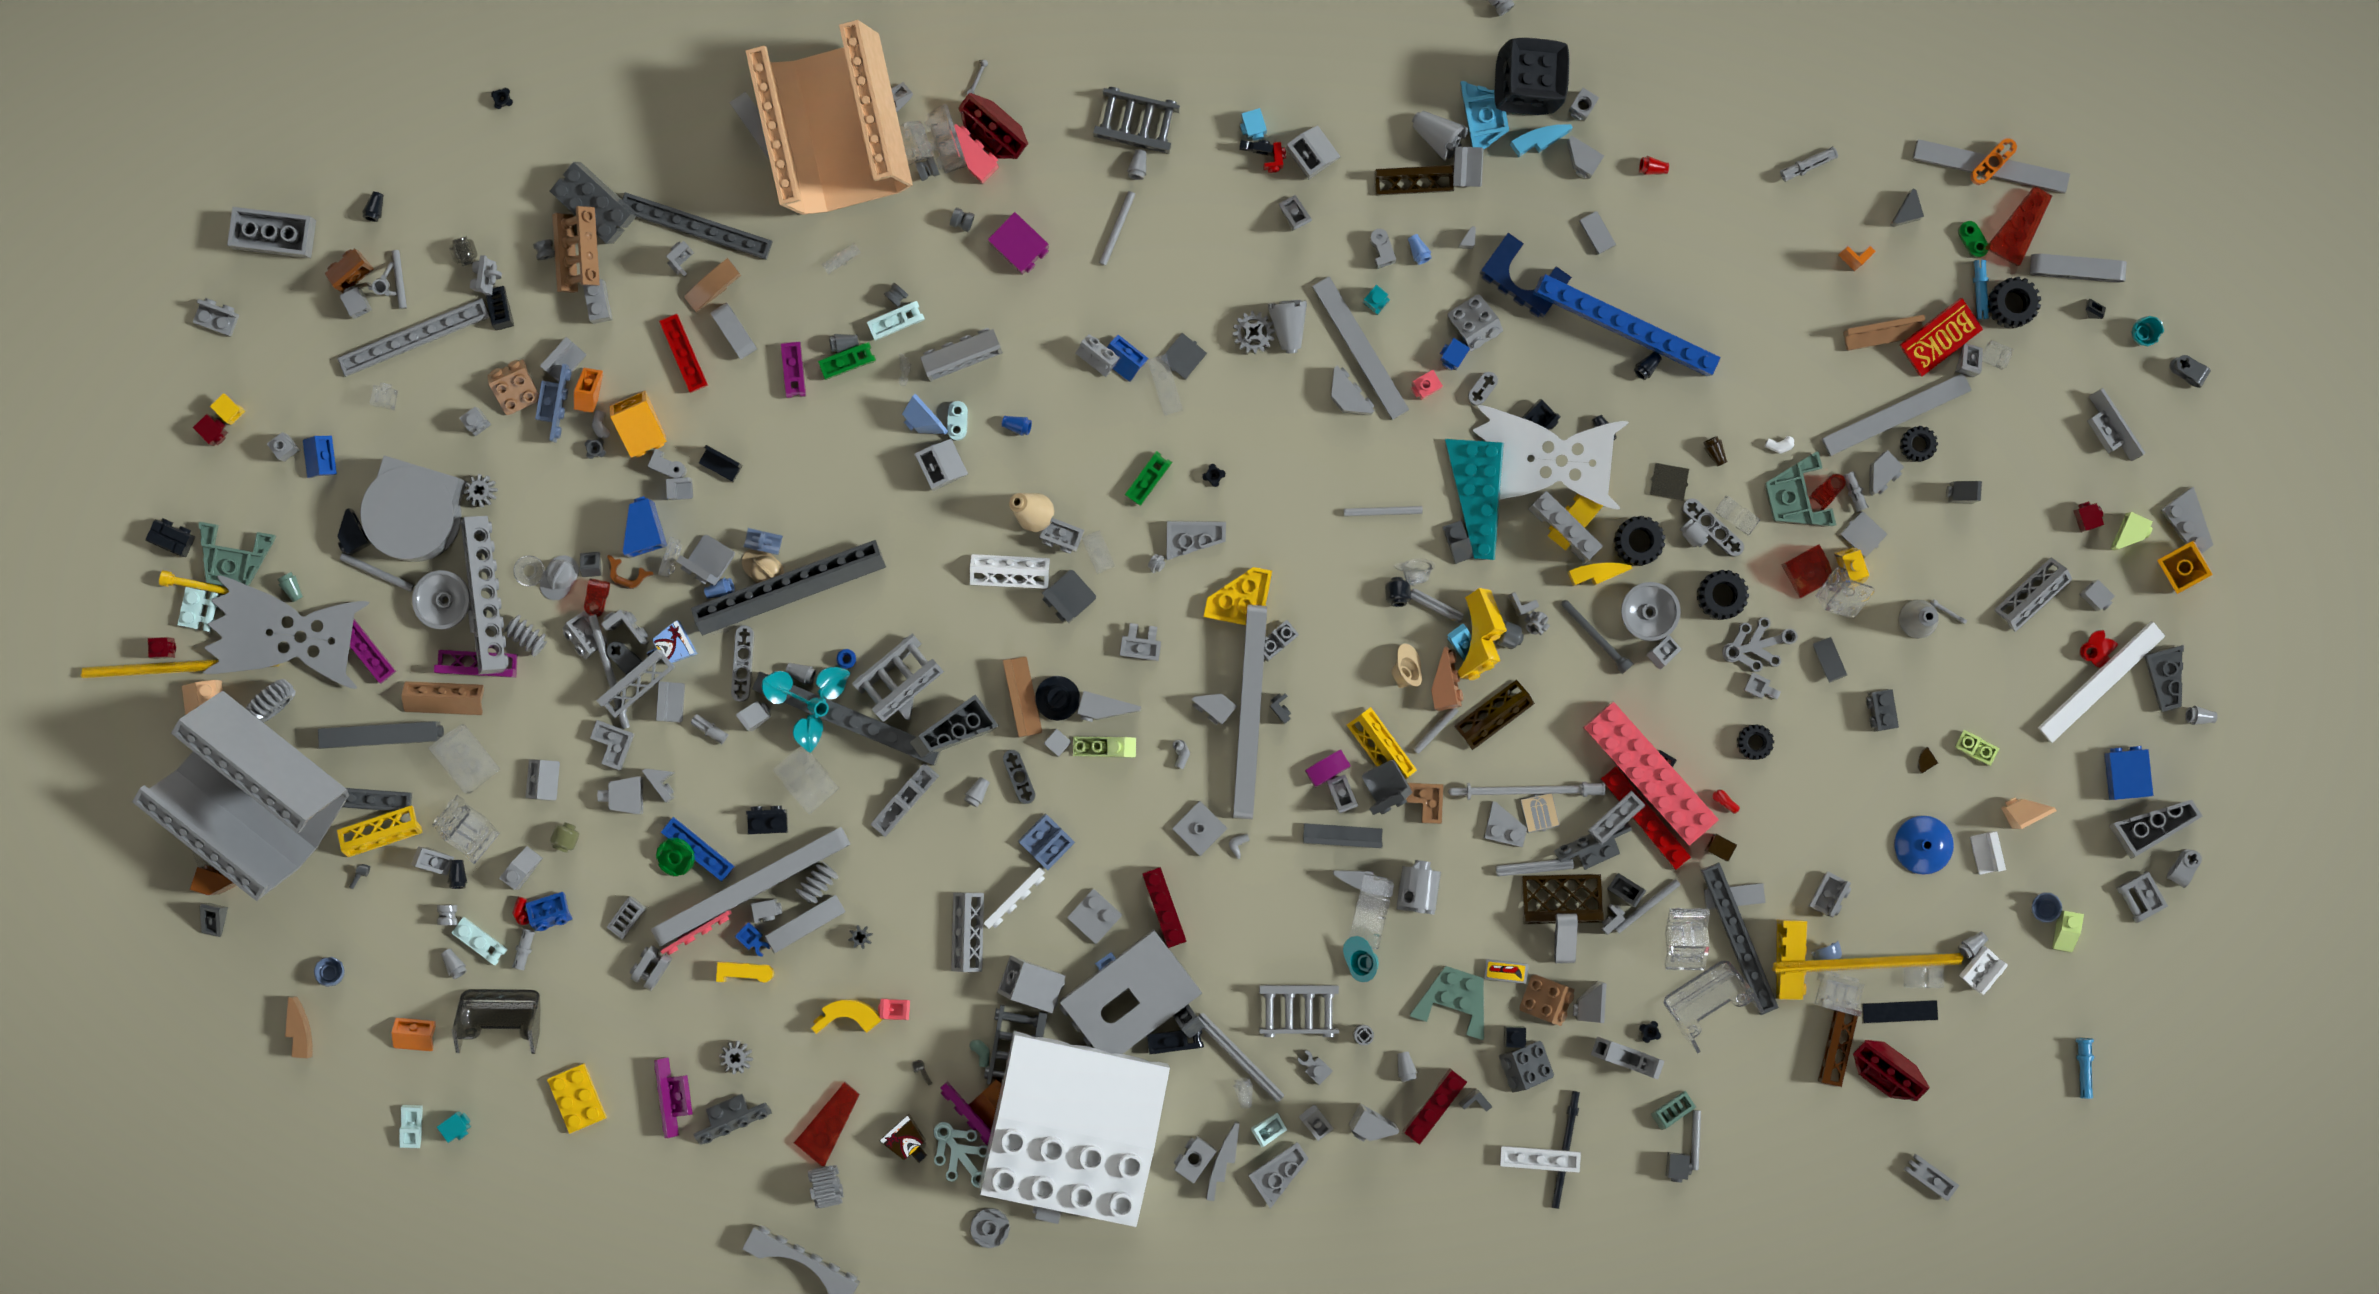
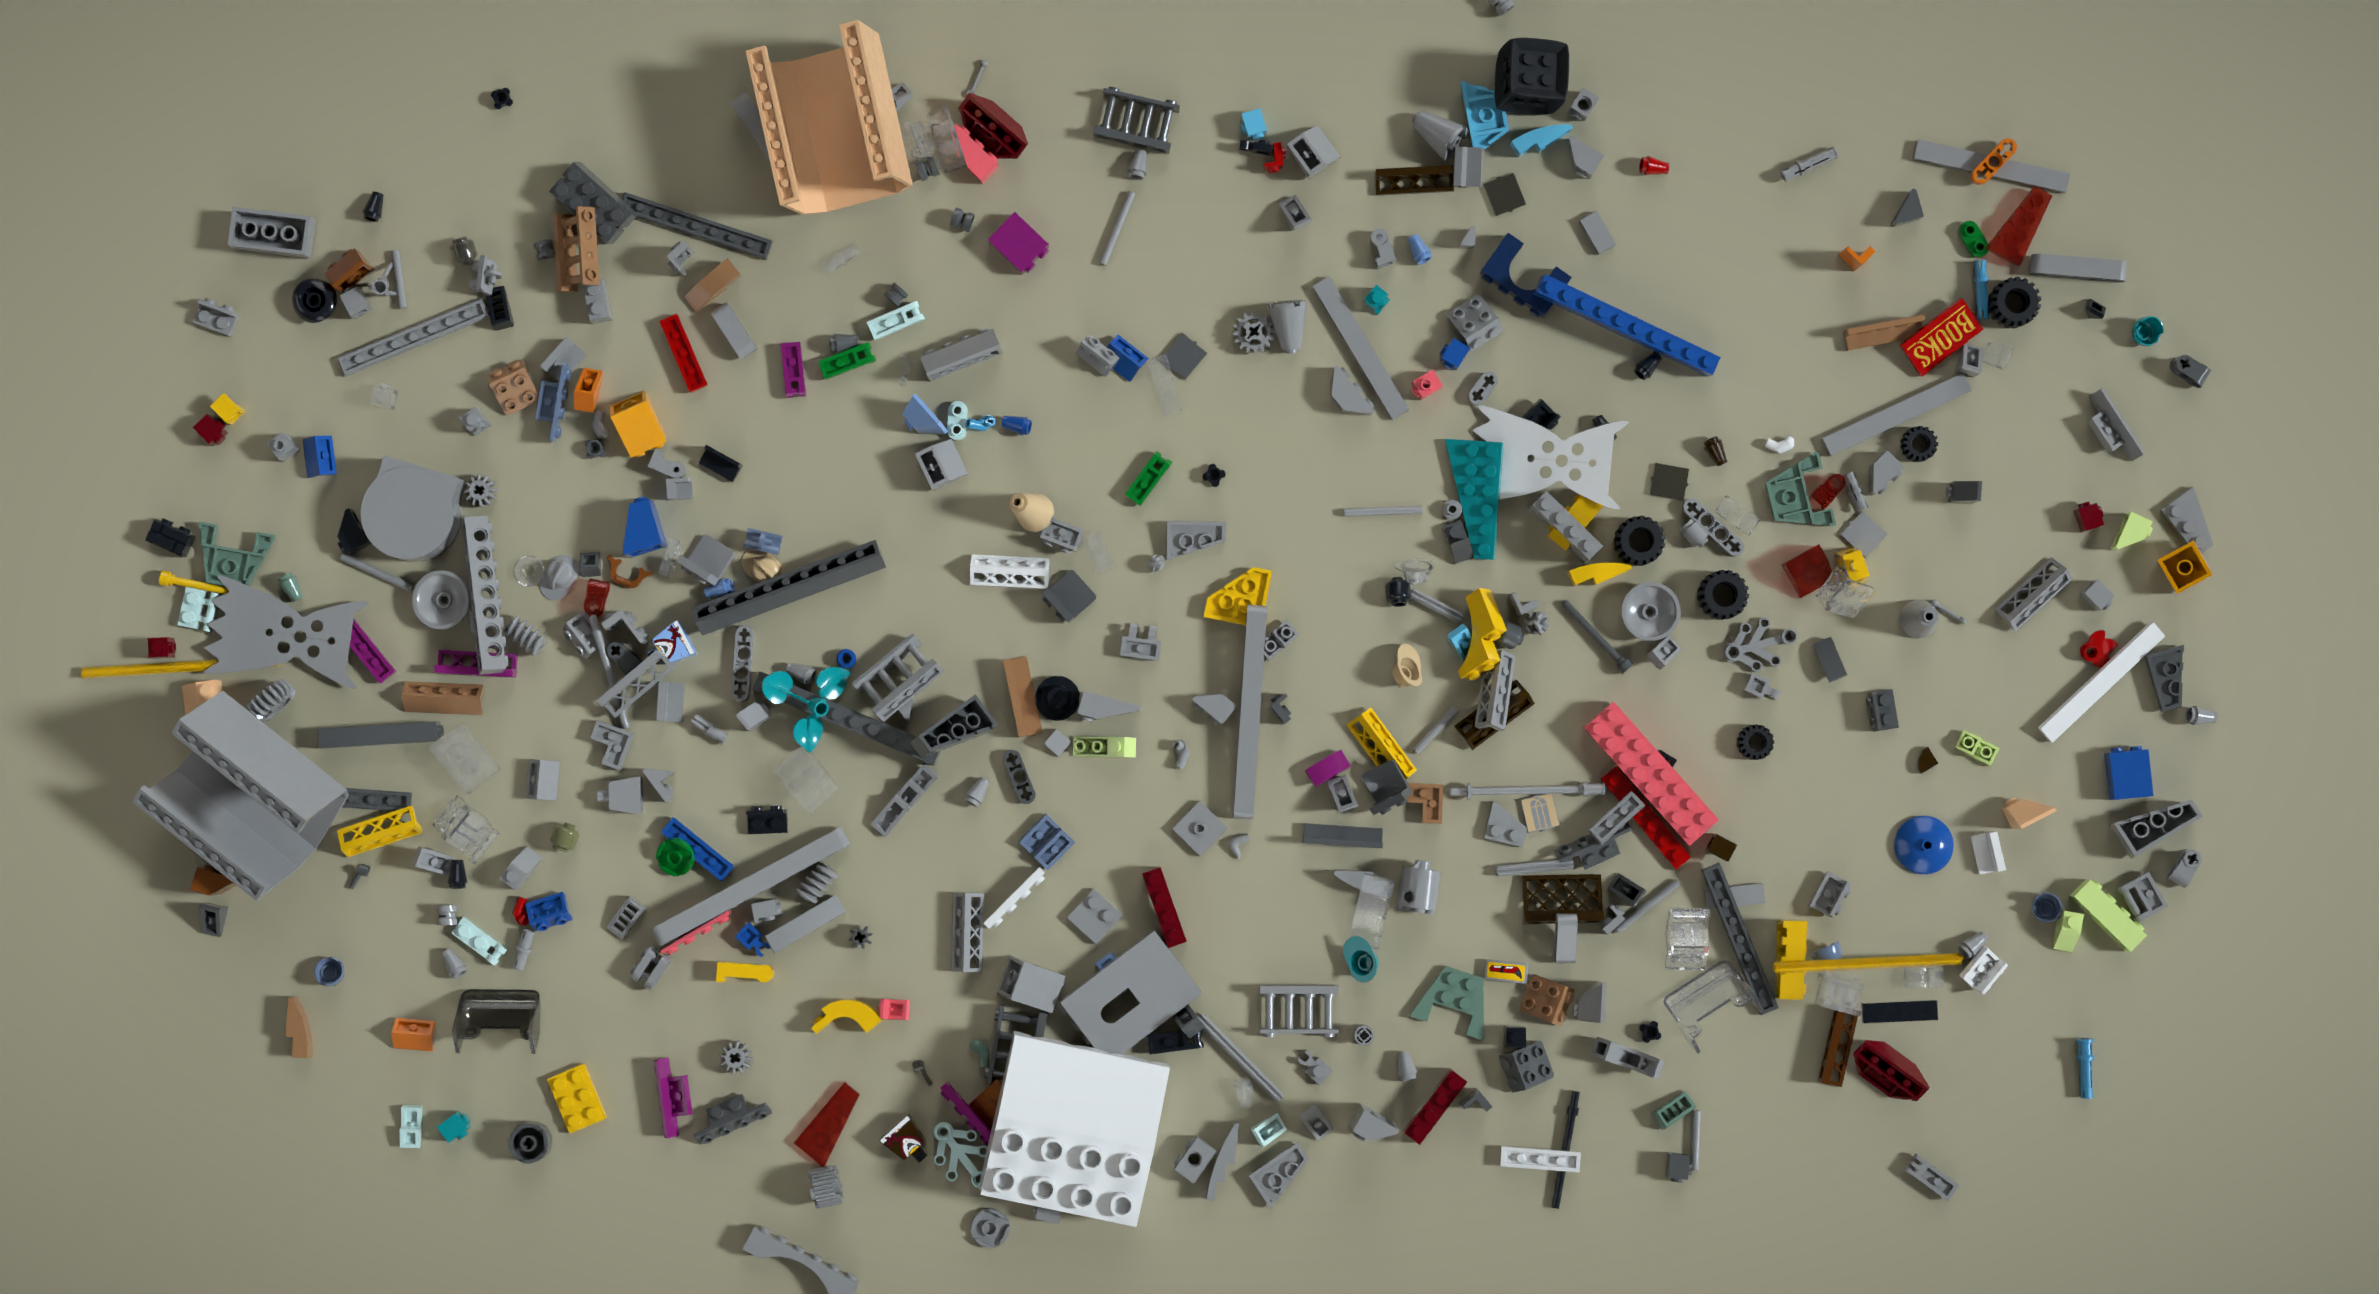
(314, 300): none -> black hat
(525, 1152): none -> dark grey brick
(981, 424): none -> dark azure arm
(1445, 509): none -> light grey plate
(1445, 687): nougat slope -> none
(1499, 693): none -> light grey fence
(1504, 194): none -> clear smoke piece
(1723, 798): red arm -> none
(2108, 915): none -> yellowish green brick

